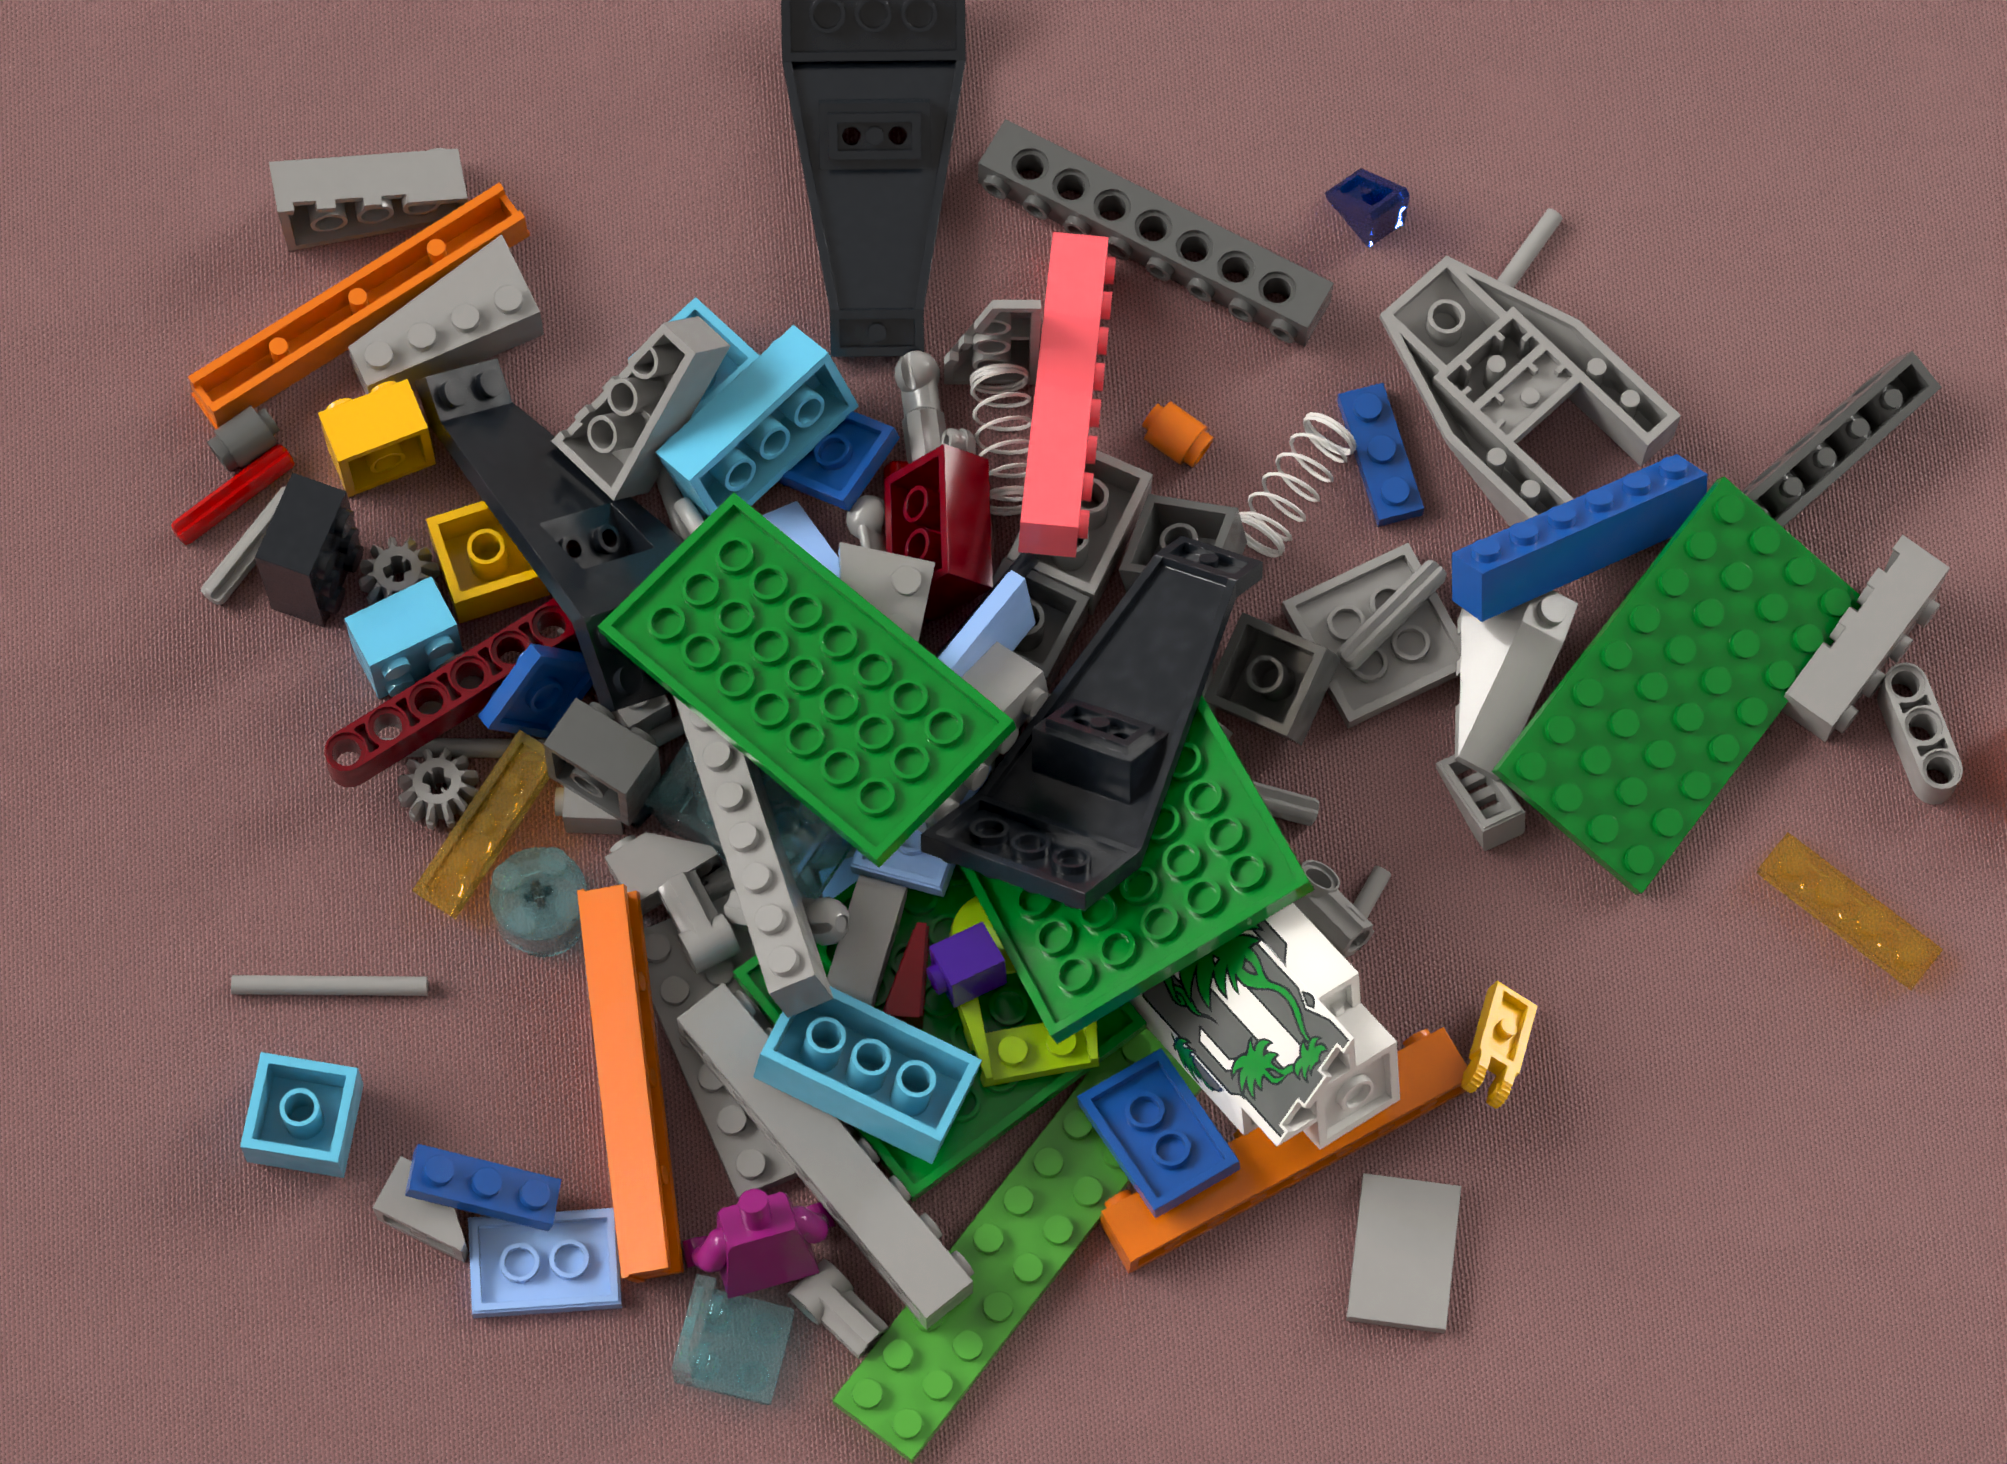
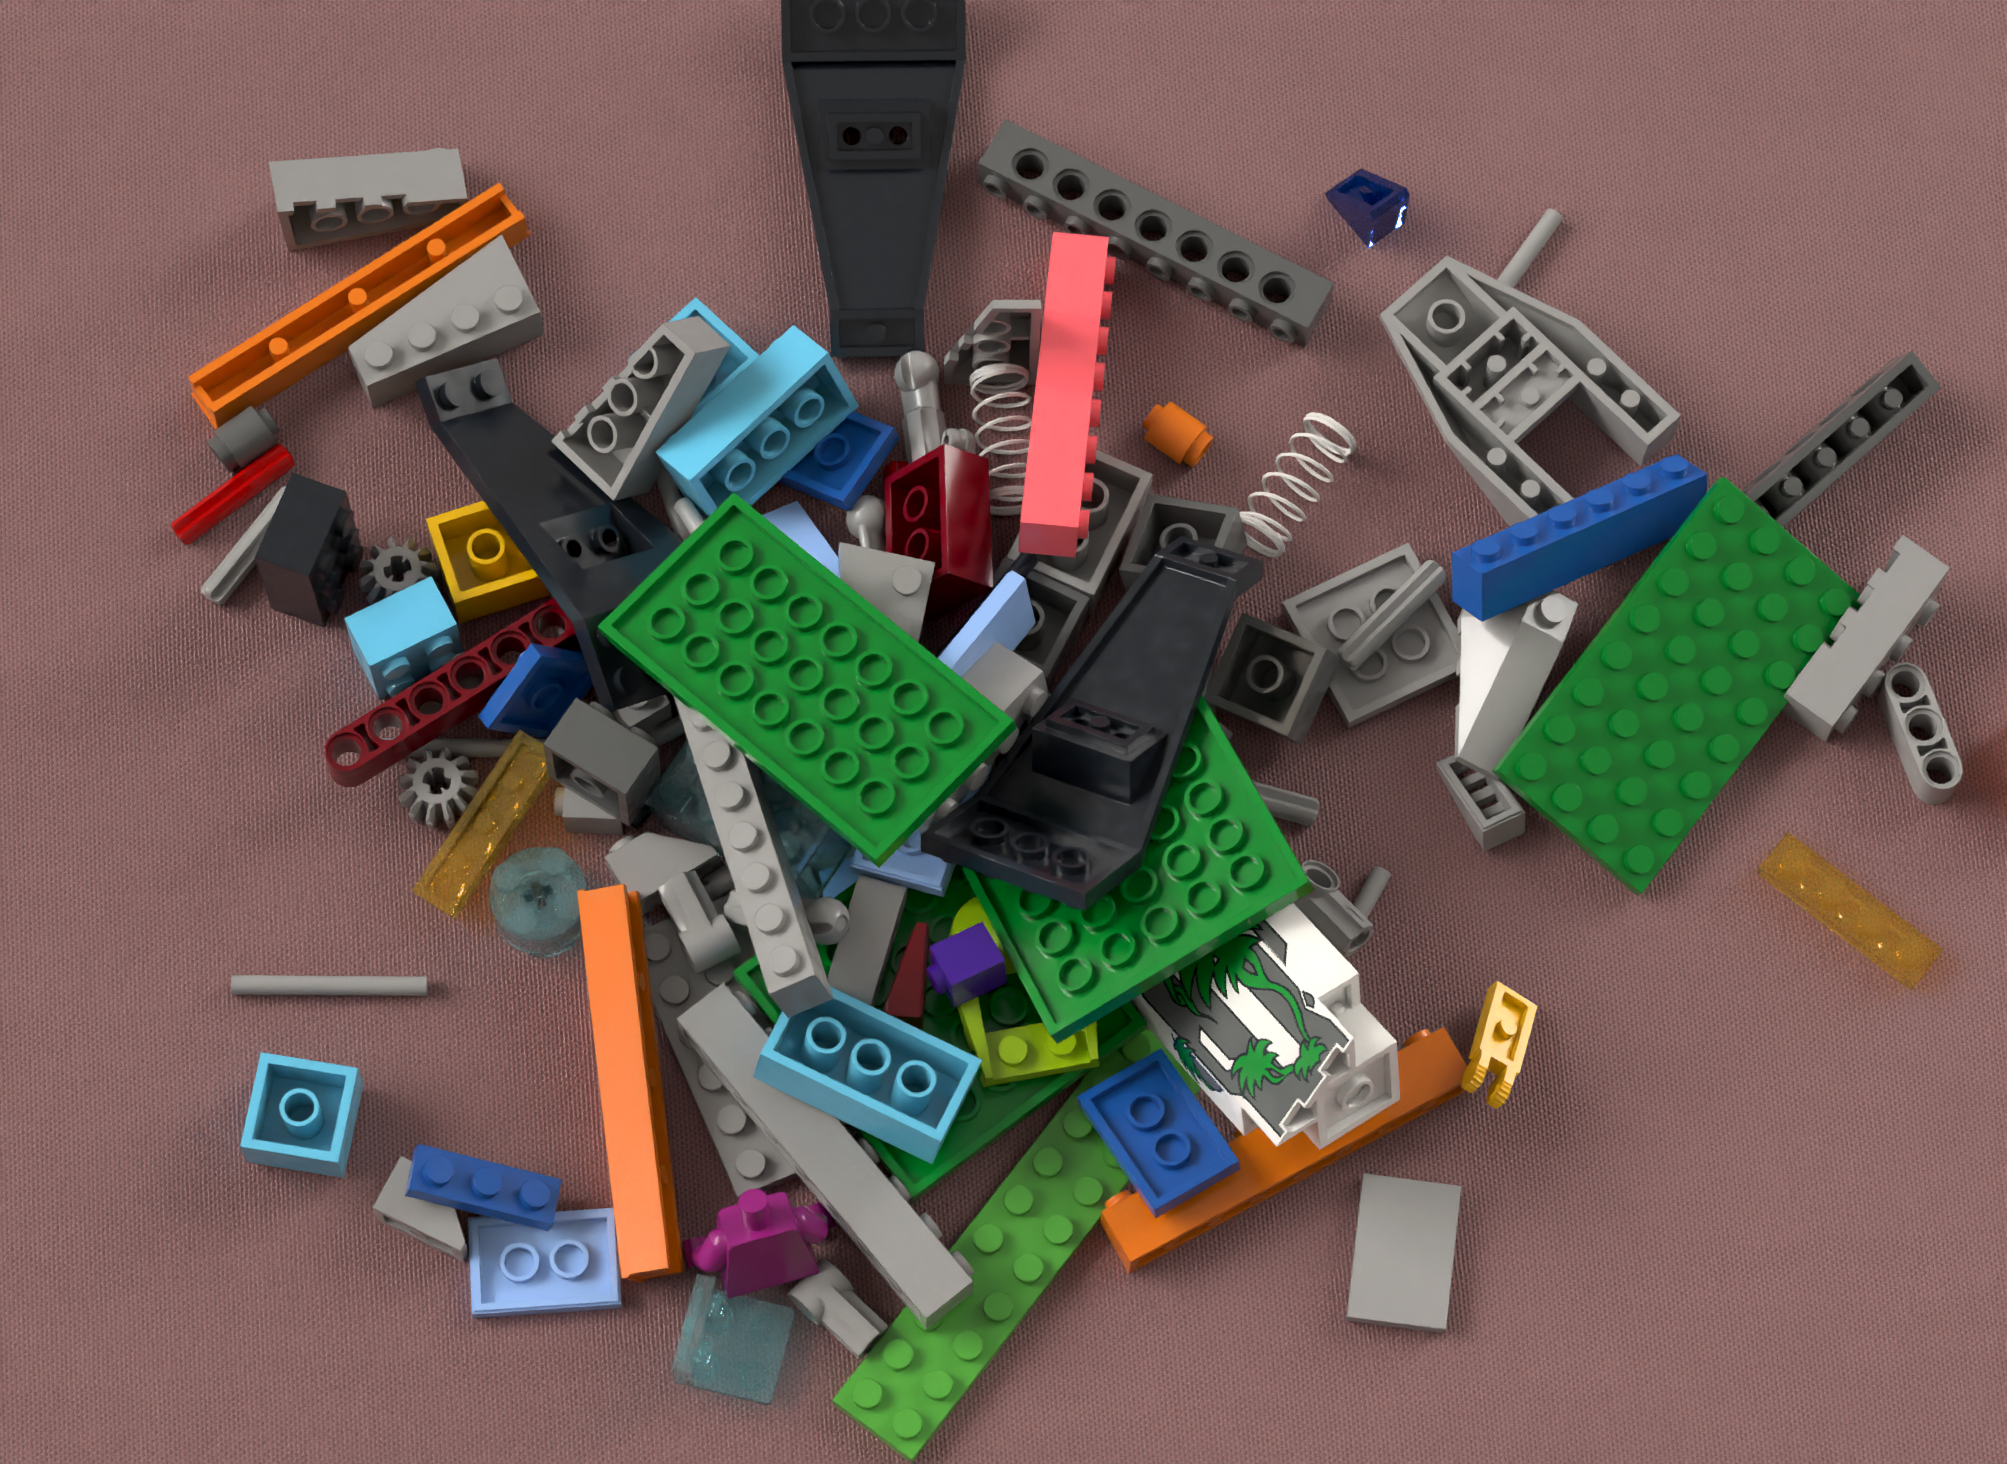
(377, 437): yellow brick -> none
(1380, 455): blue plate -> none

